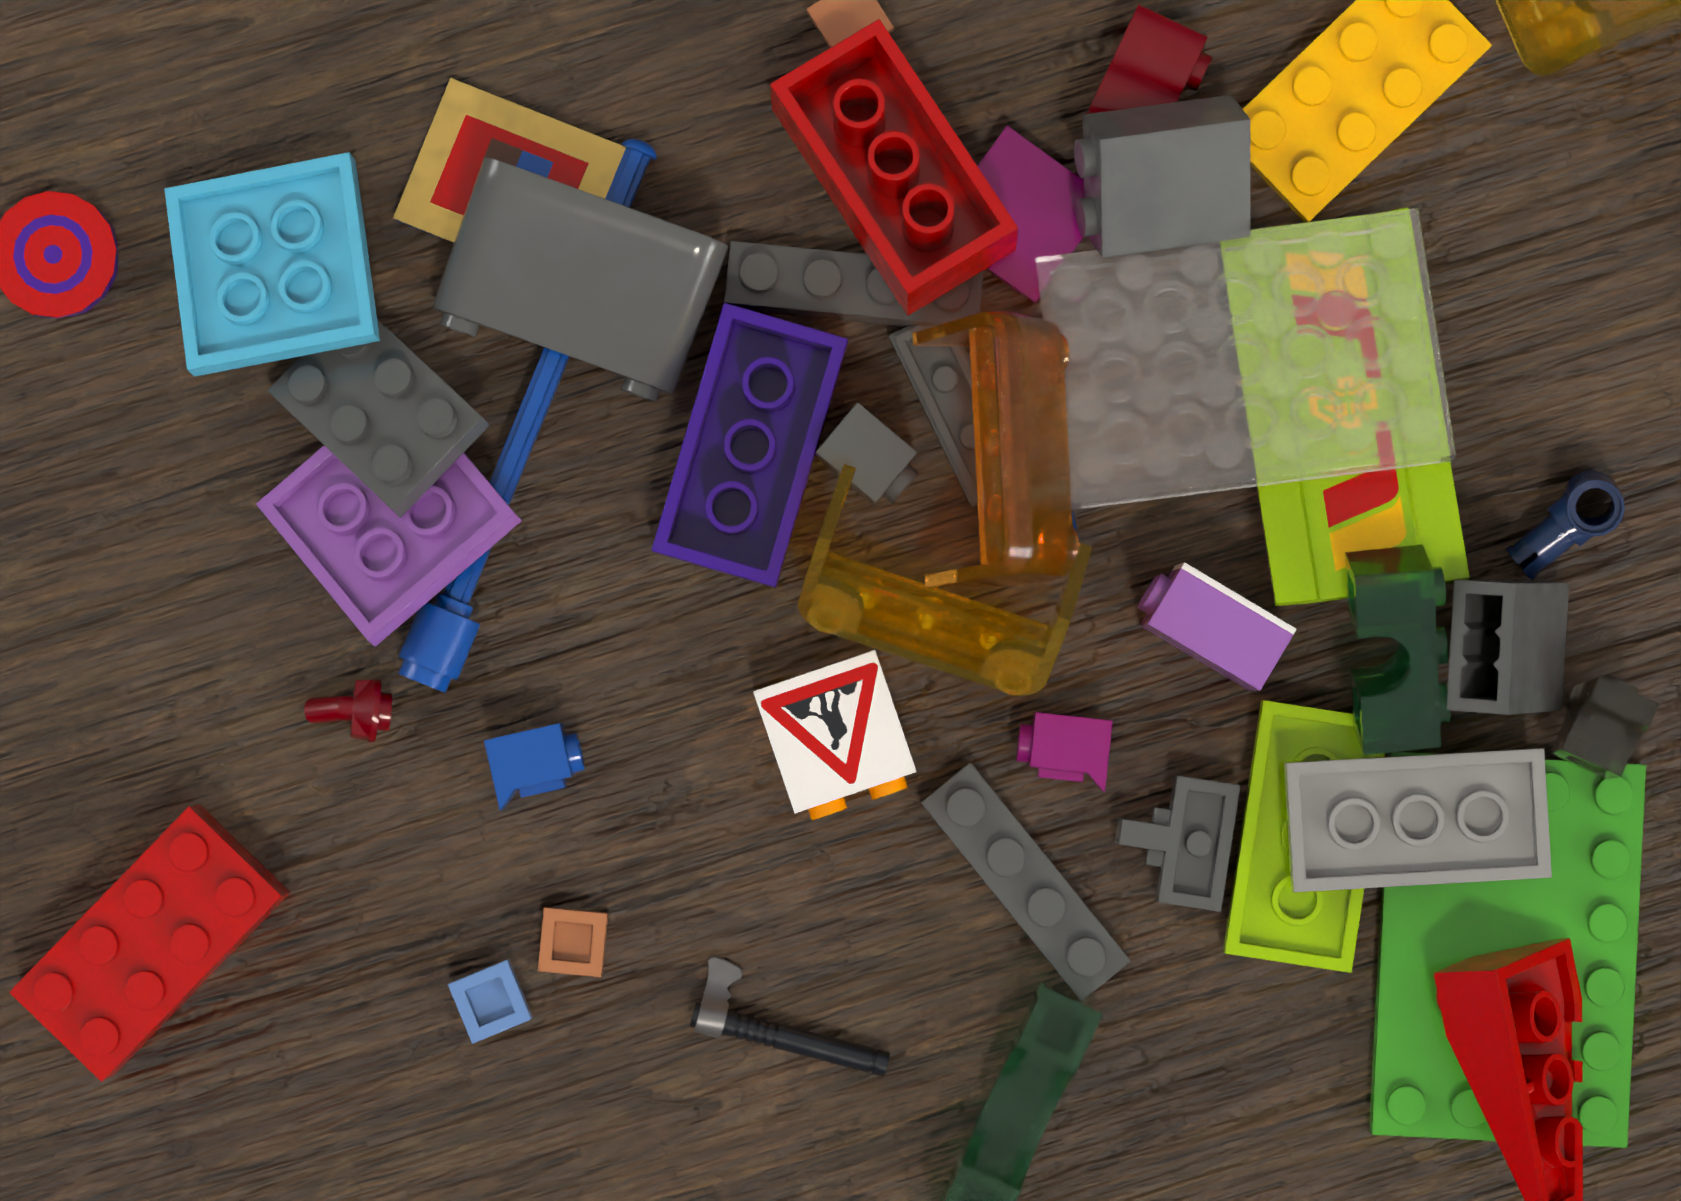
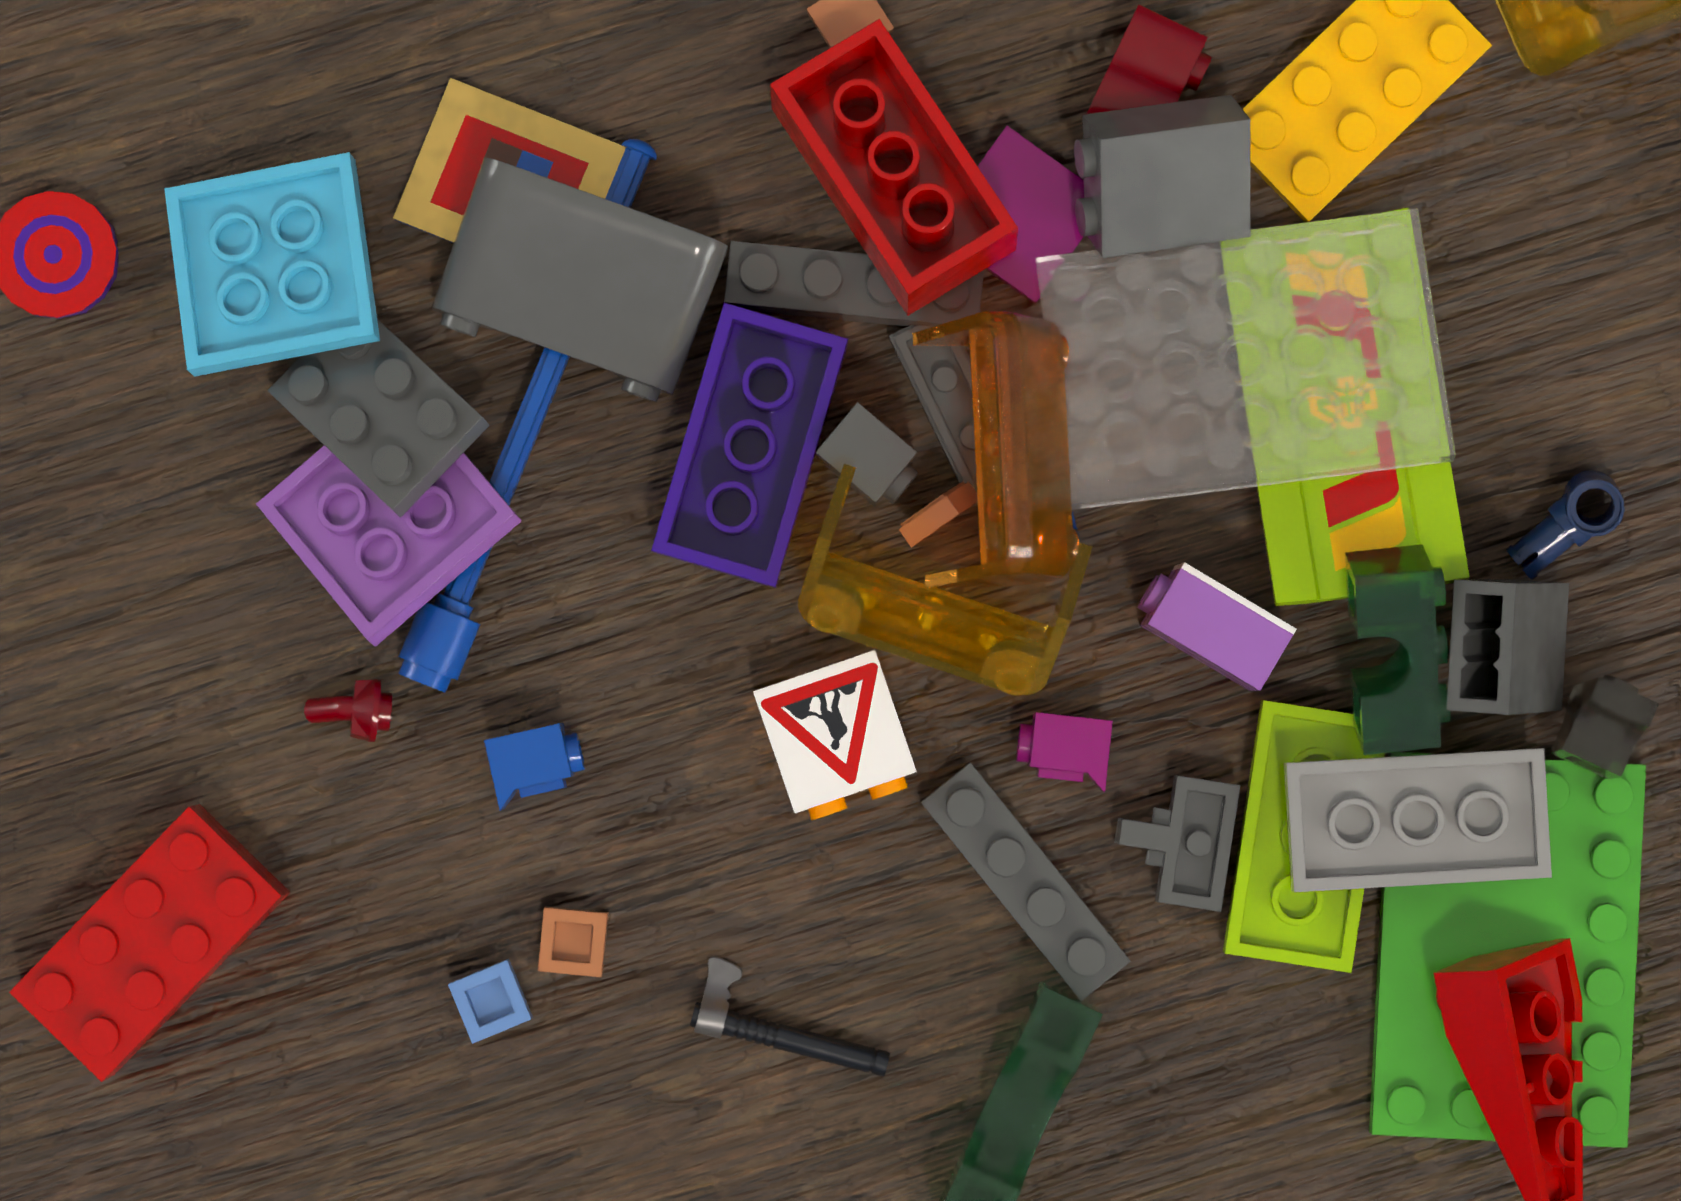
(938, 513): none -> nougat tile

